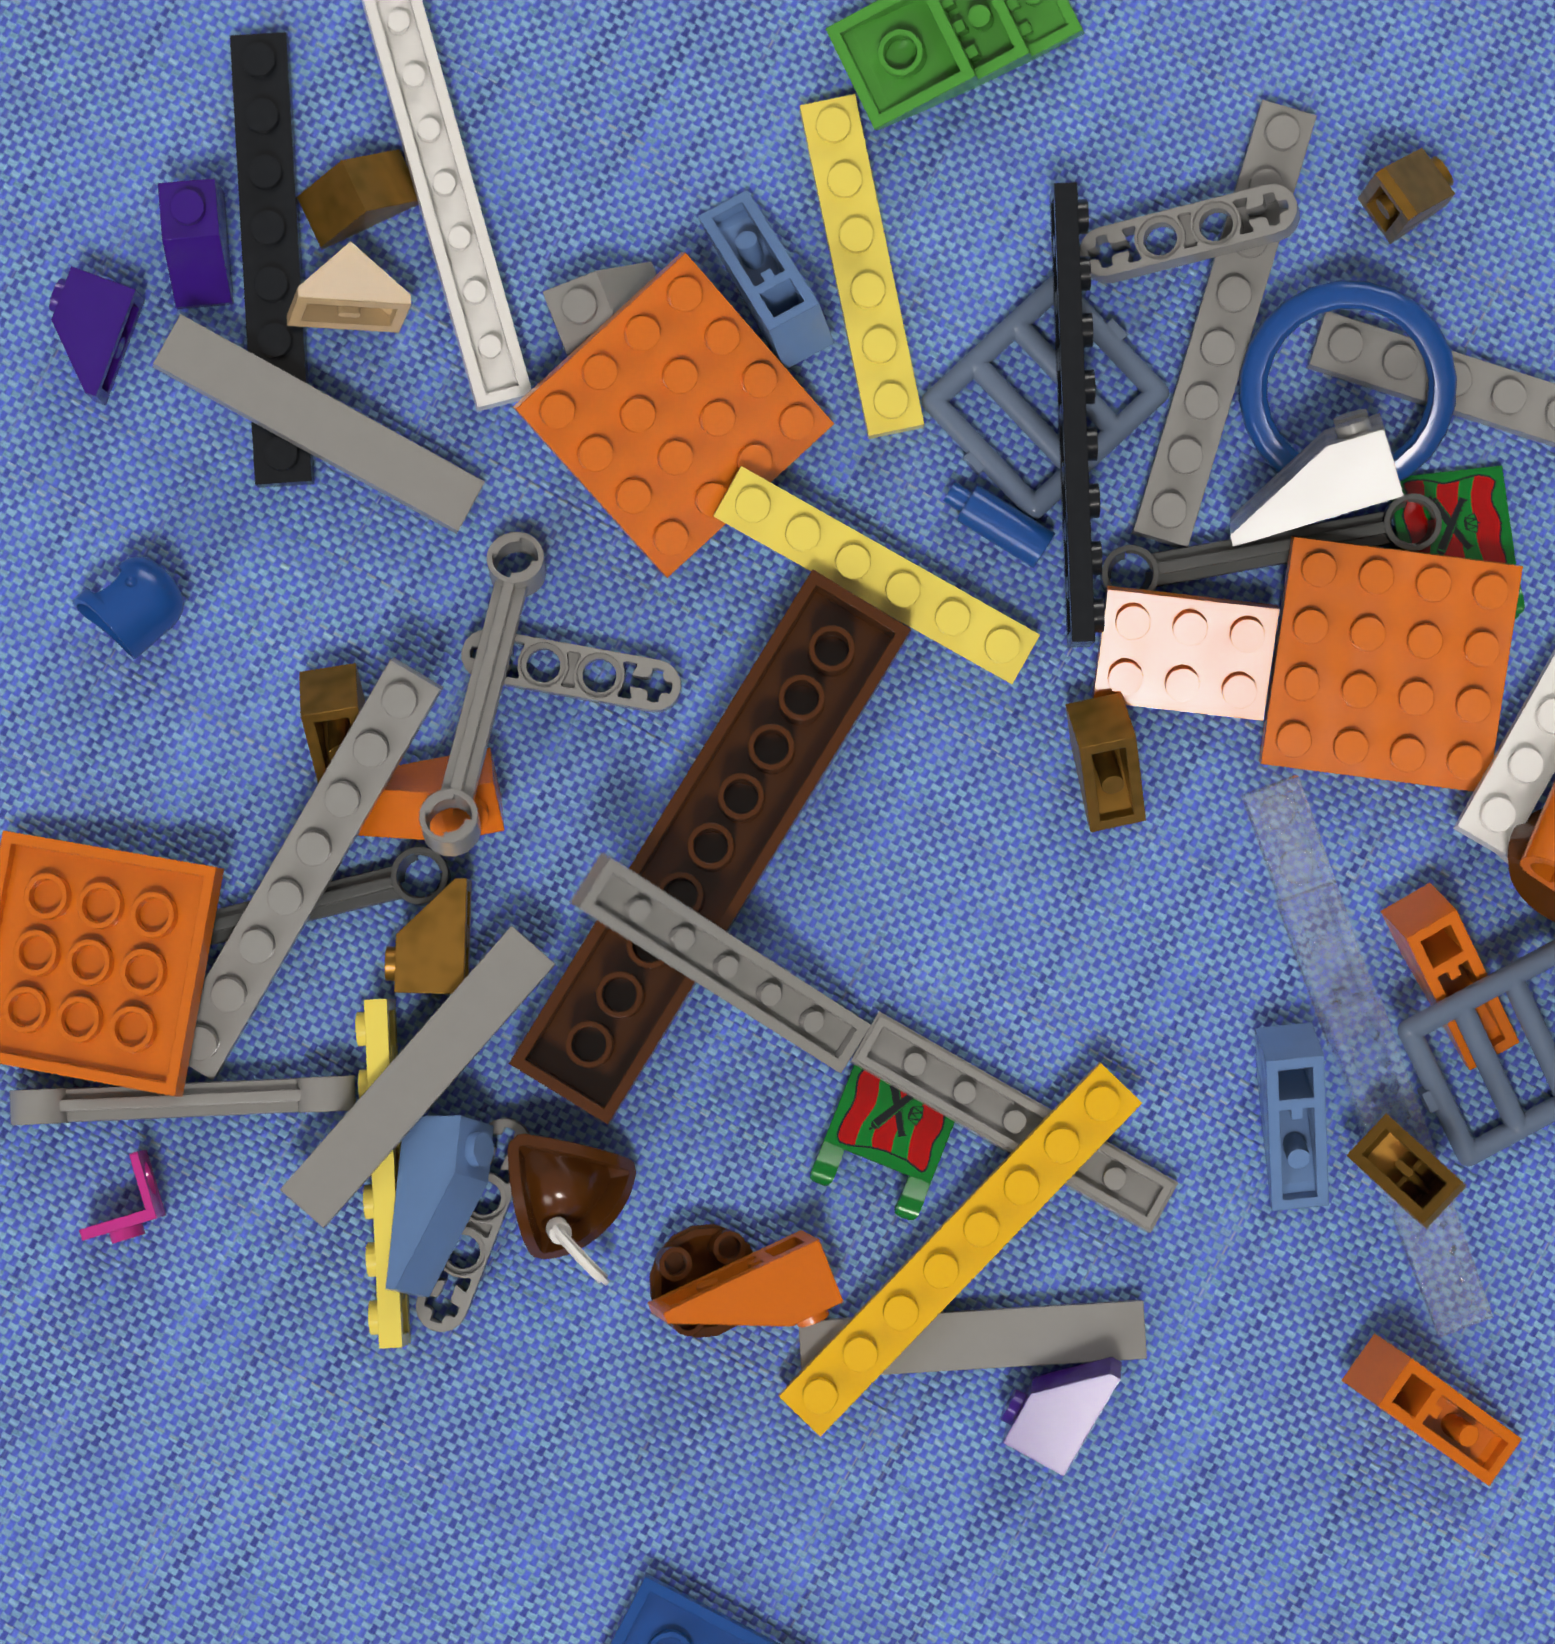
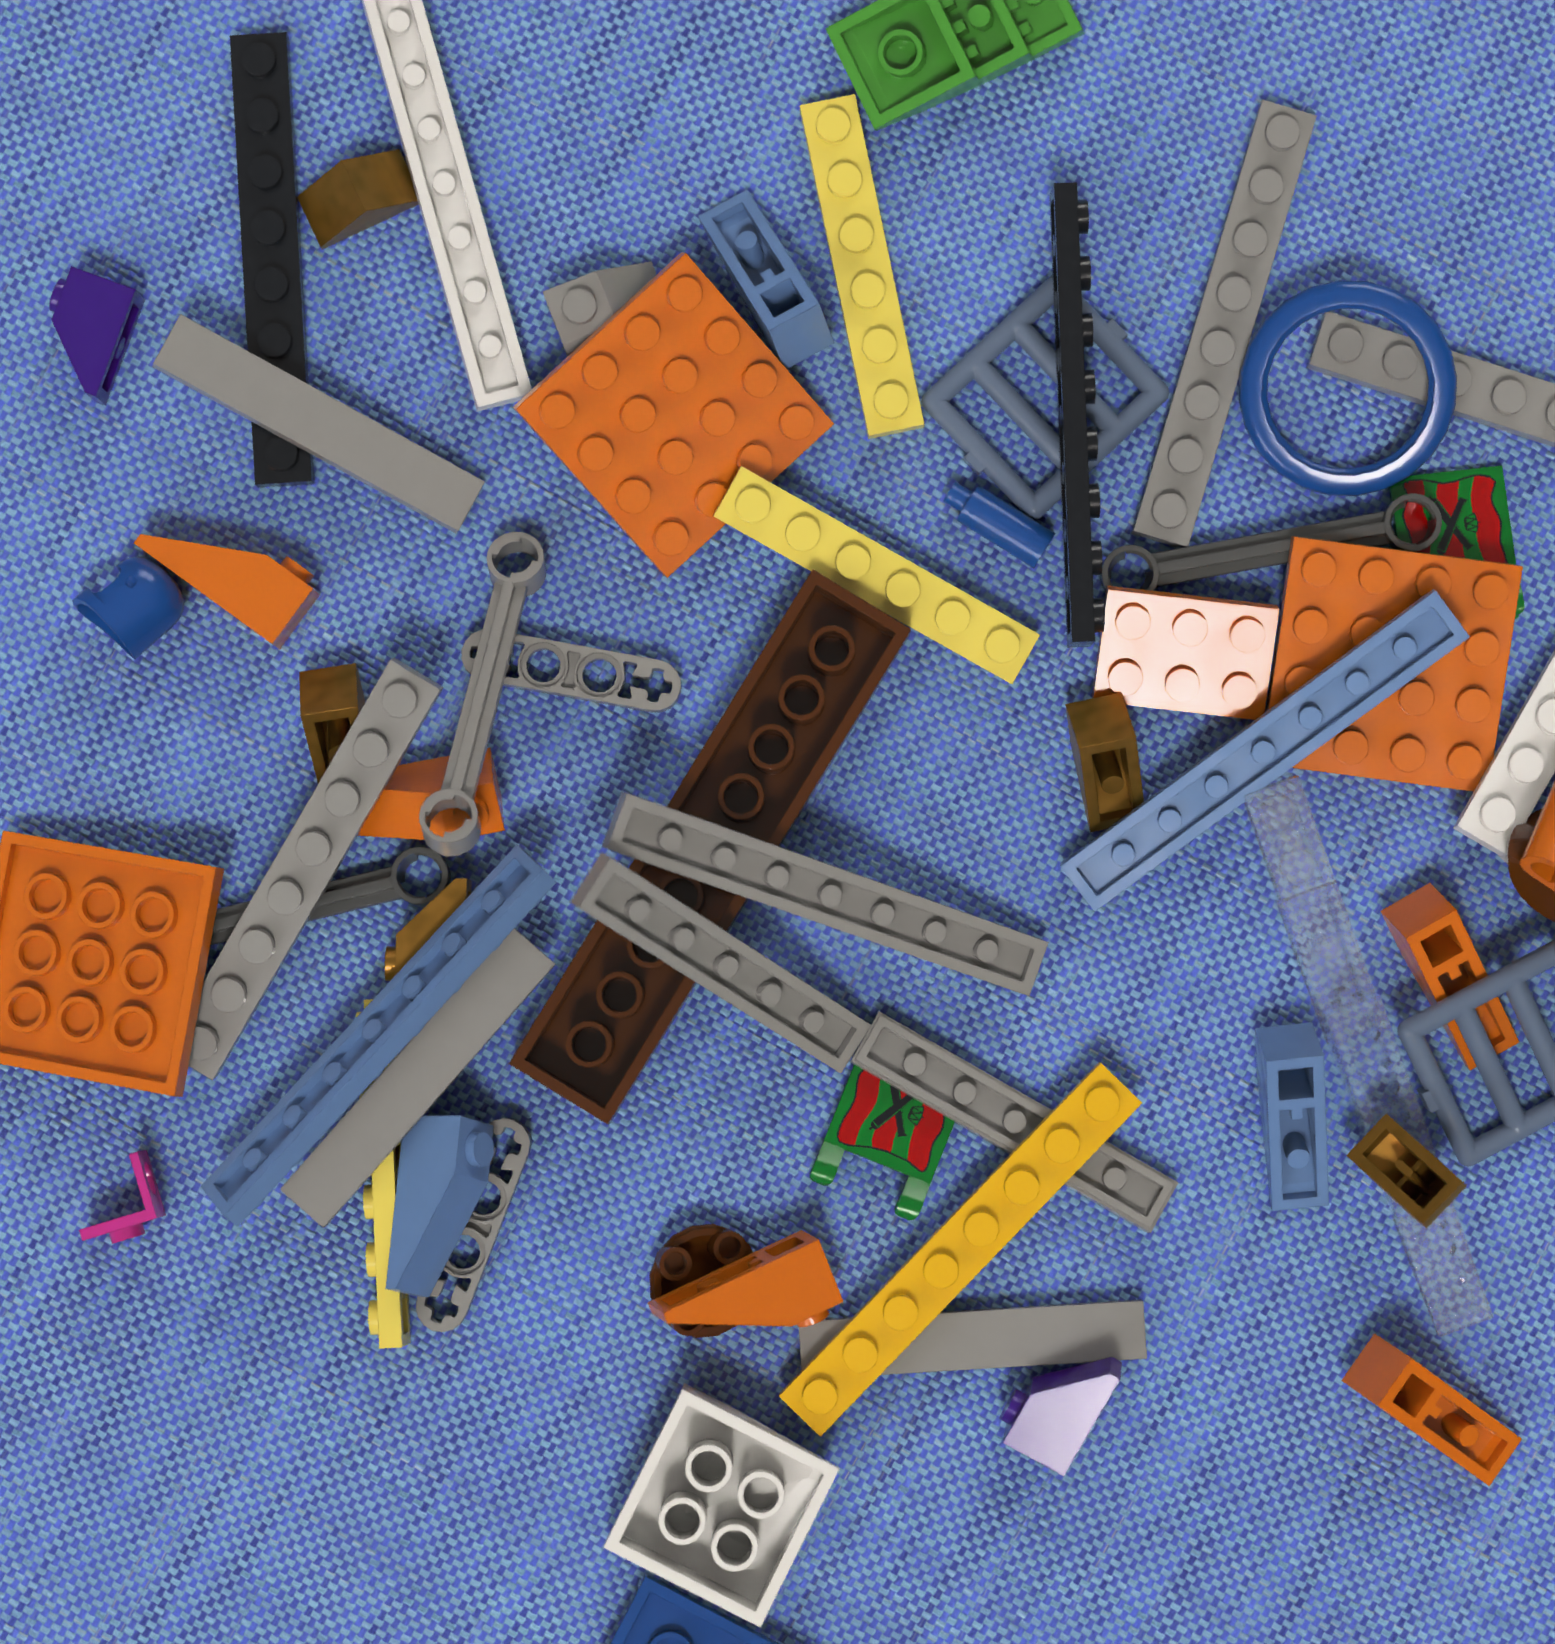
(196, 242): dark purple slope -> none
(198, 1100): light grey piece -> none
(246, 584): none -> orange slope
(350, 295): tan slope -> none
(377, 1035): none -> medium blue plate
(566, 1195): reddish brown hat -> none
(721, 1505): none -> white slope
(824, 893): none -> light grey plate
(1187, 224): light grey beam -> none
(1264, 749): none -> medium blue plate
(1331, 476): slope -> none
(1407, 193): pearl gold slope -> none

